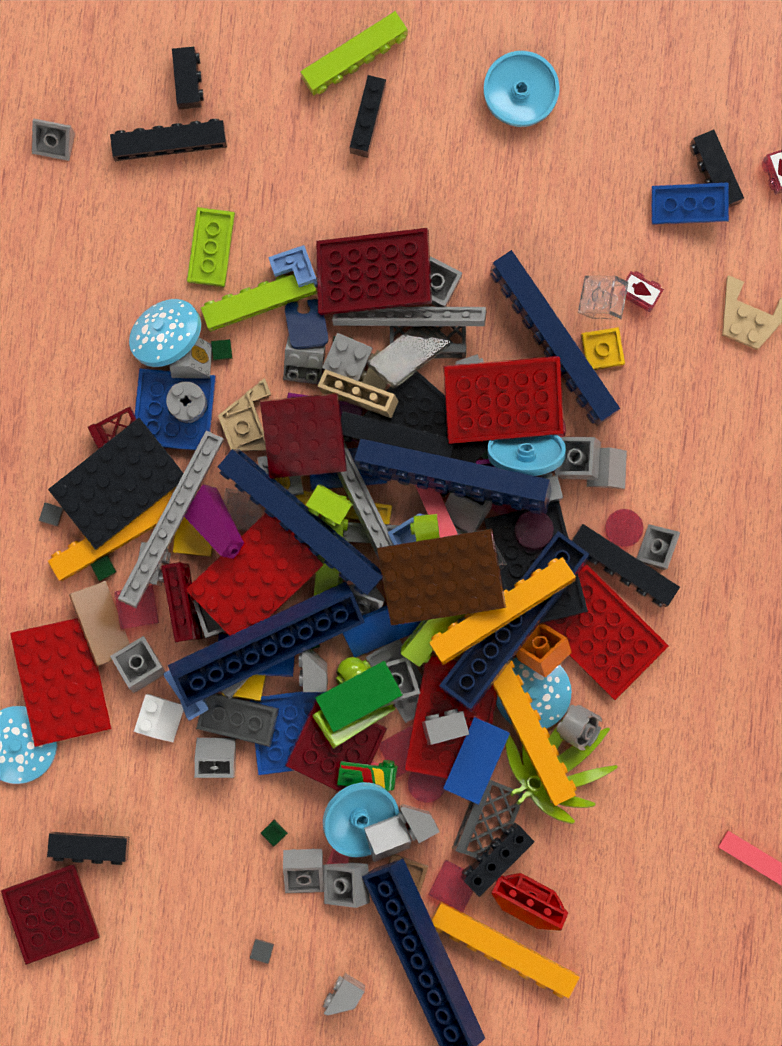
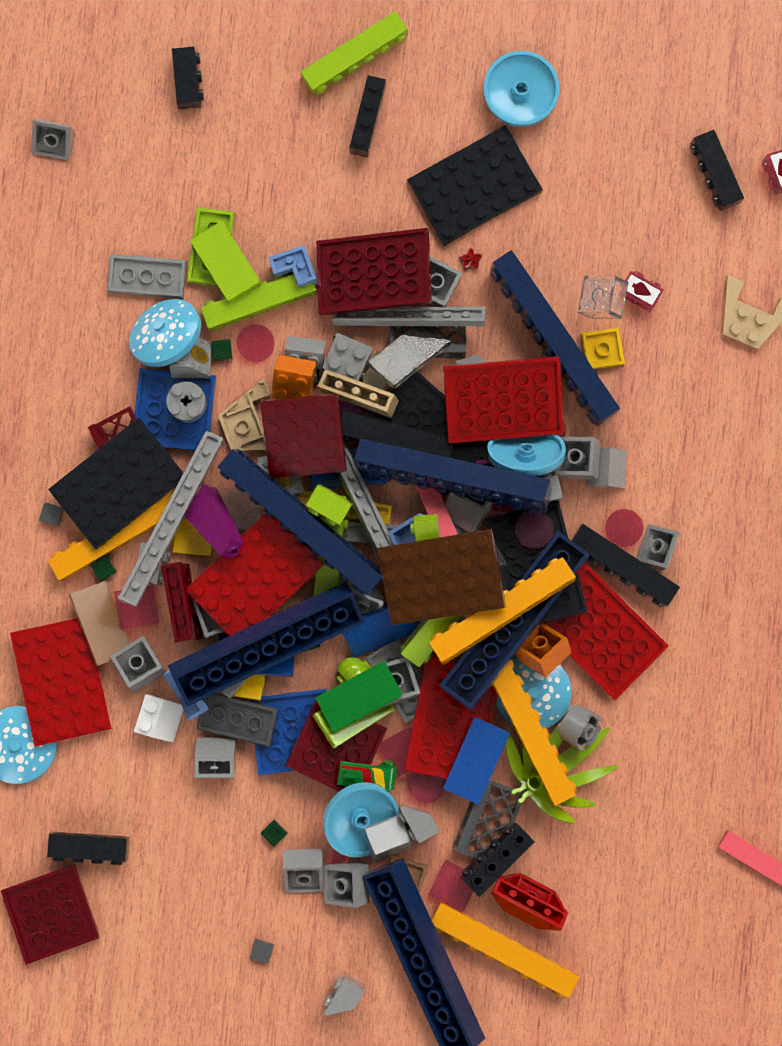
(146, 276): none -> light grey tile
(168, 140): black brick -> none
(225, 261): none -> lime tile
(255, 343): none -> clear pink tile
(293, 377): none -> orange brick
(306, 329): dark blue piece -> none
(314, 673): light grey slope -> none
(446, 727): light grey brick -> none
(471, 259): none -> red plant
(474, 185): none -> black plate
(690, 203): blue tile -> none

